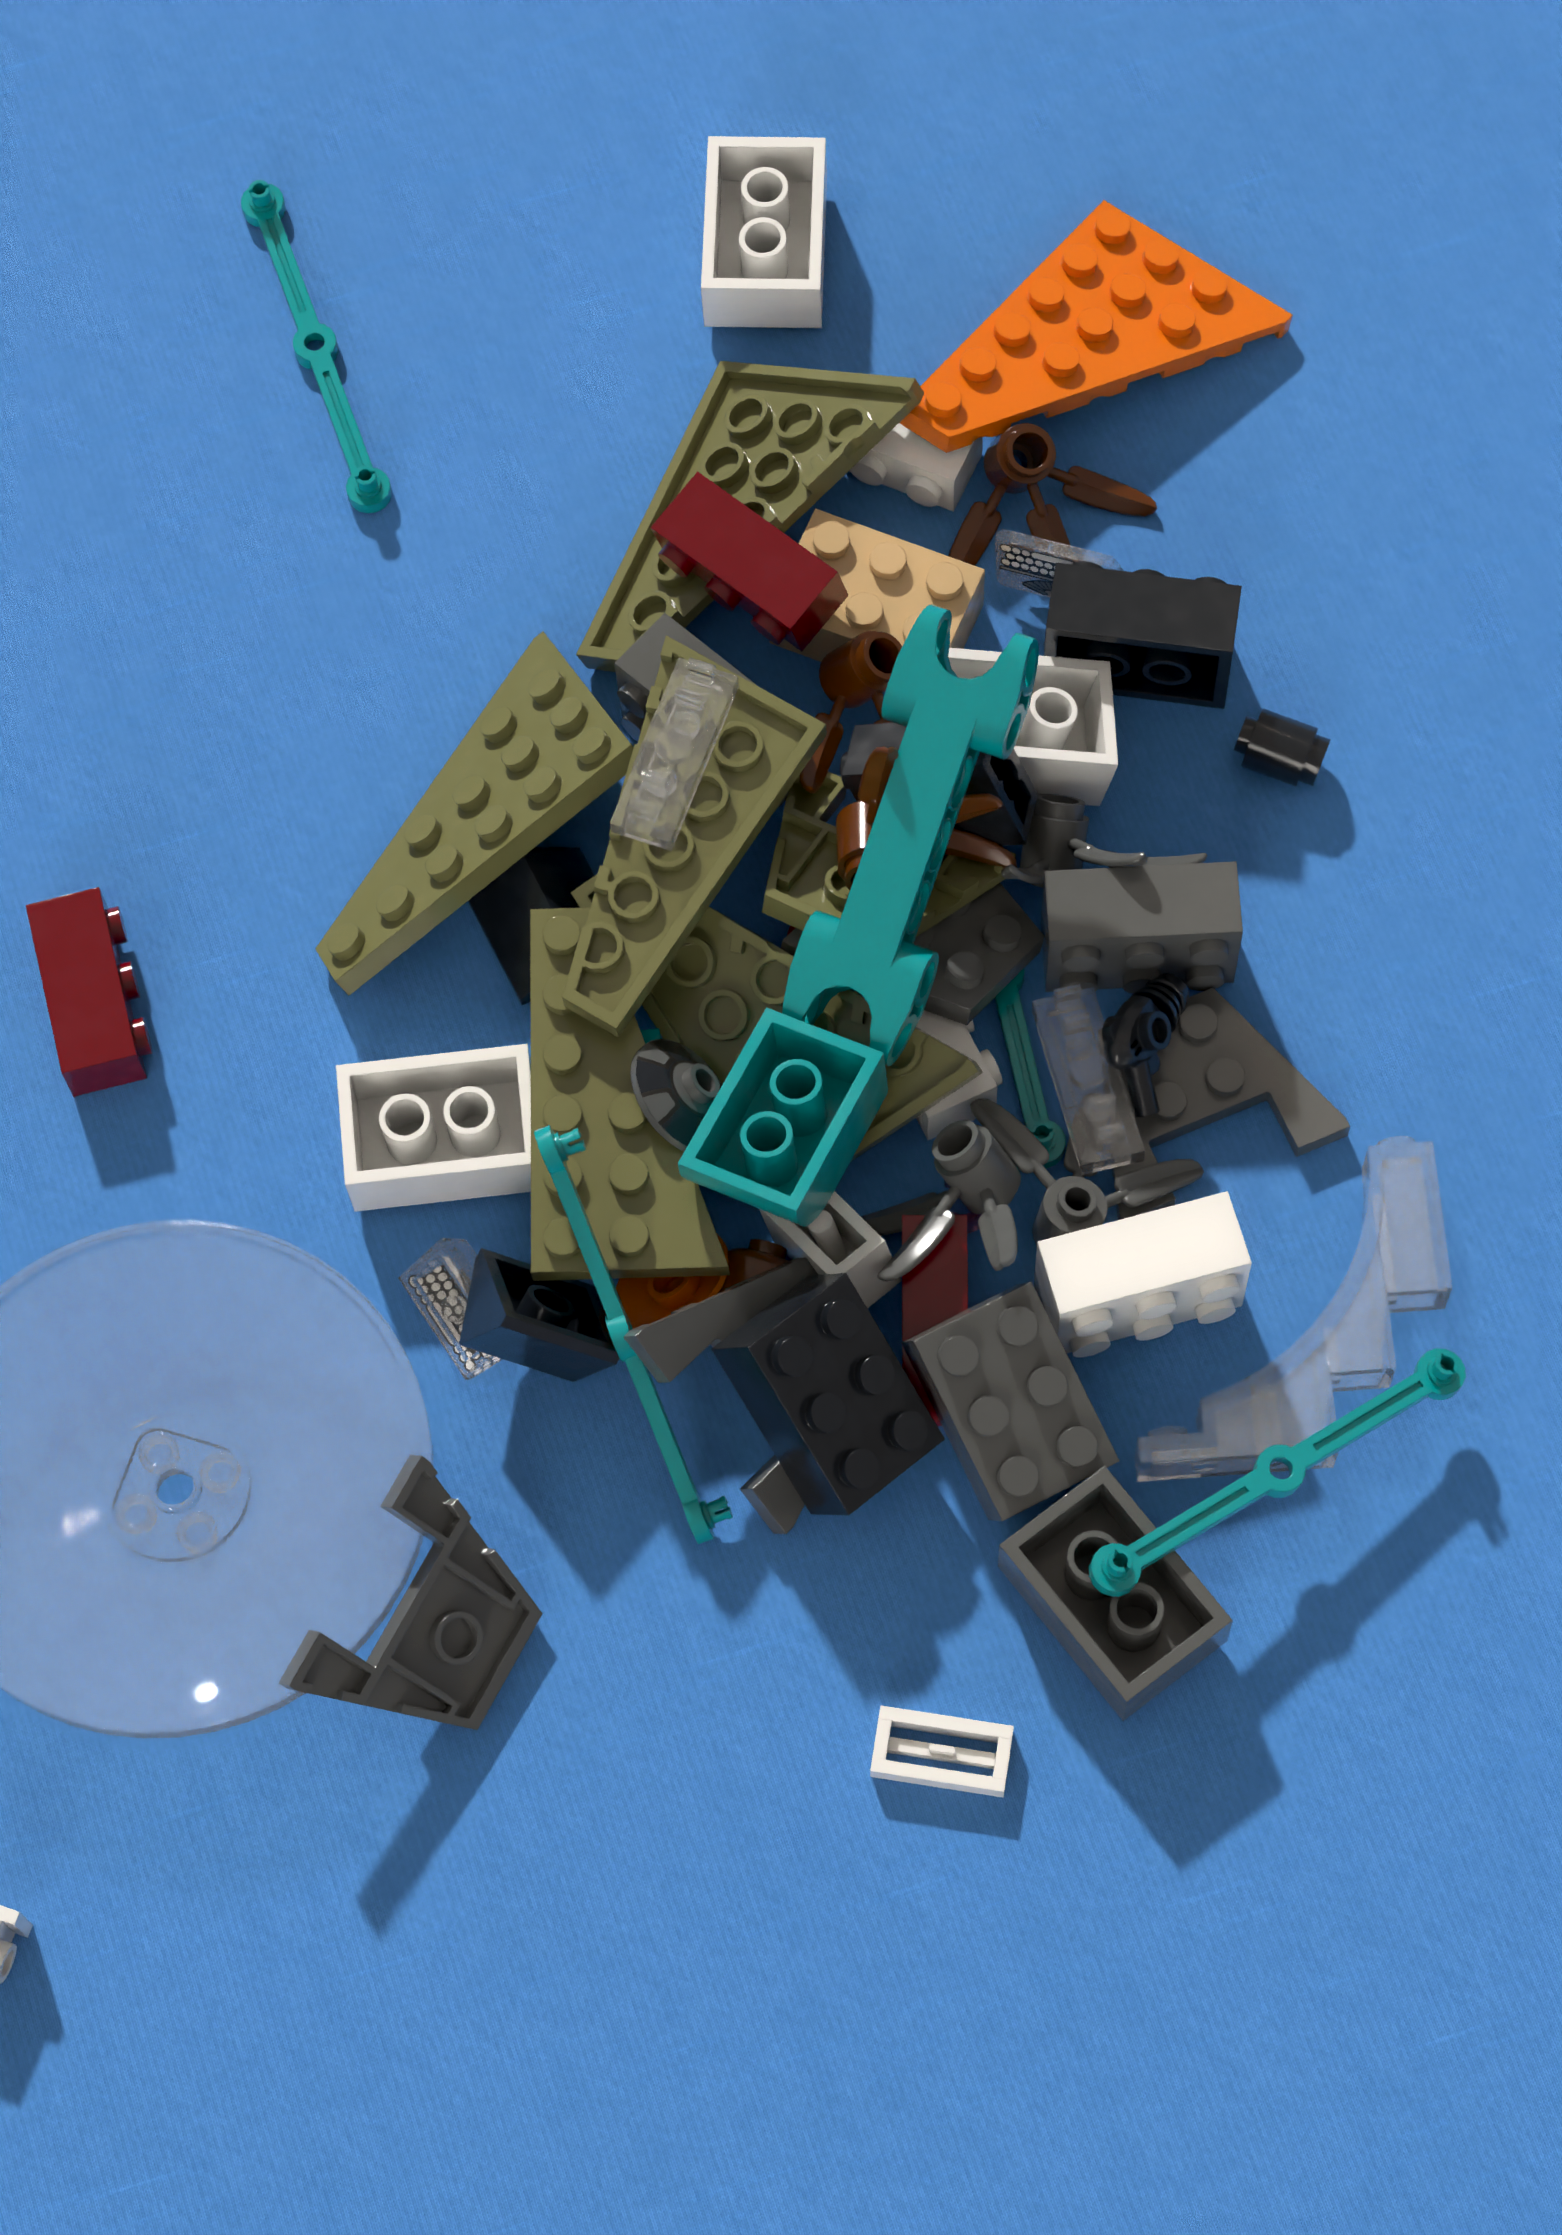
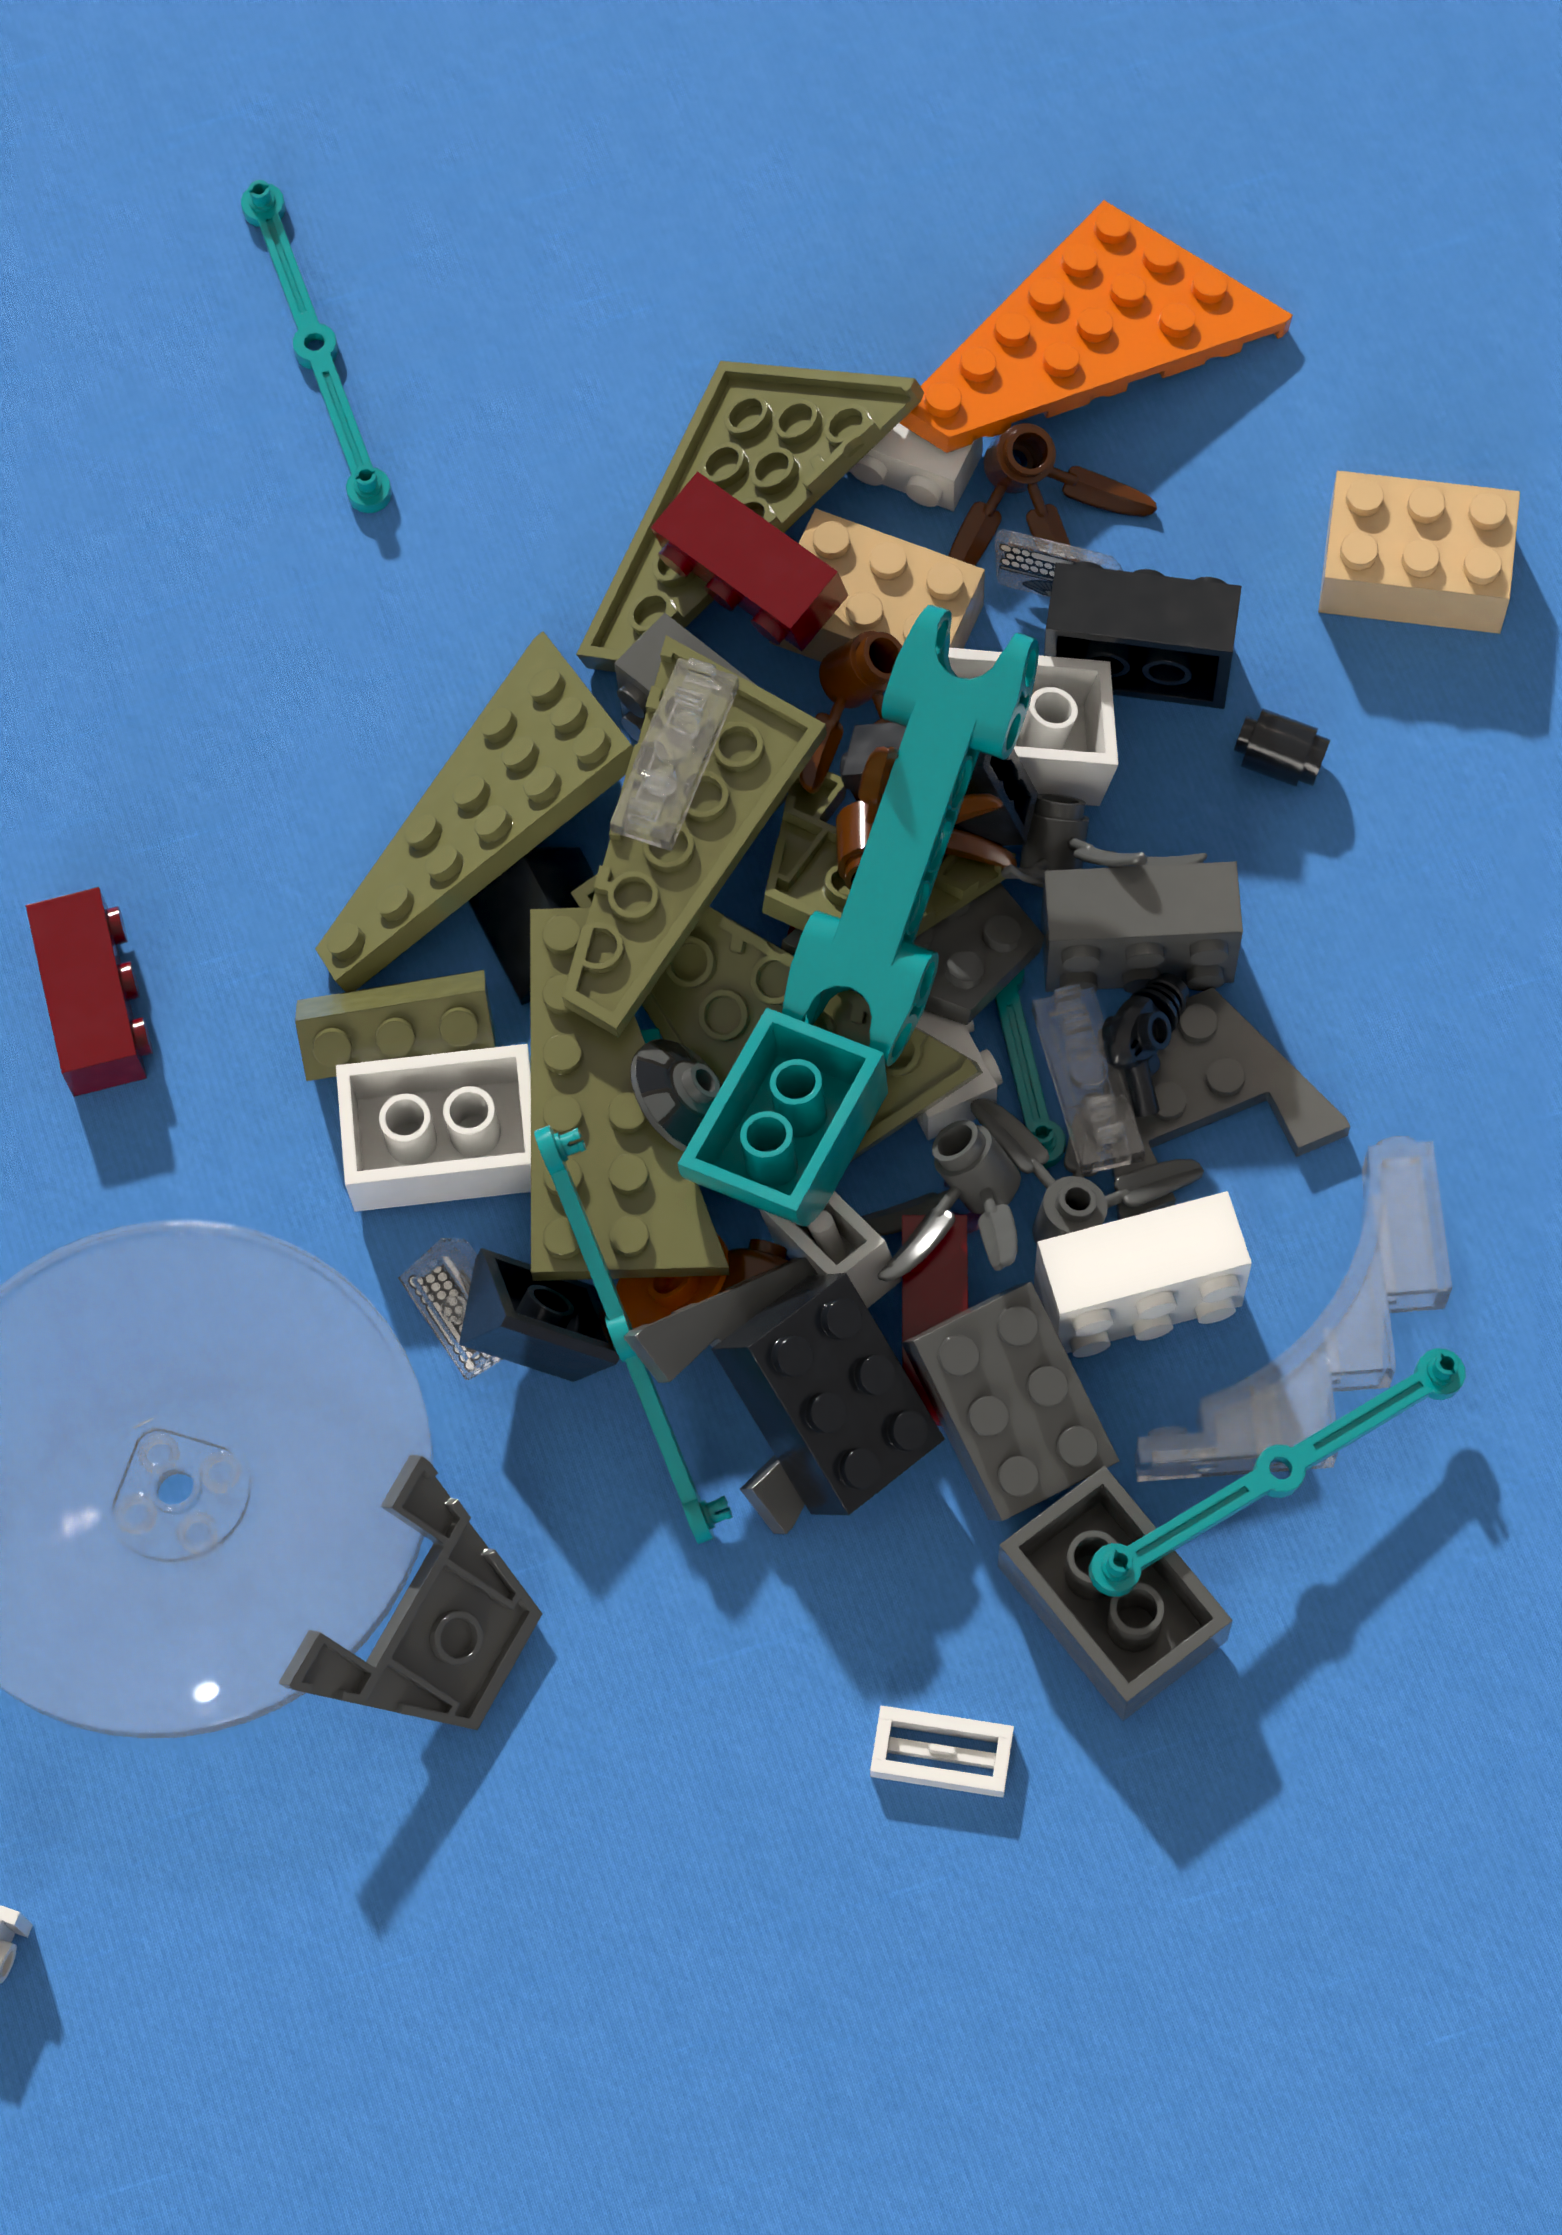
(394, 1022): none -> olive brick
(764, 232): white brick -> none
(1419, 552): none -> tan brick

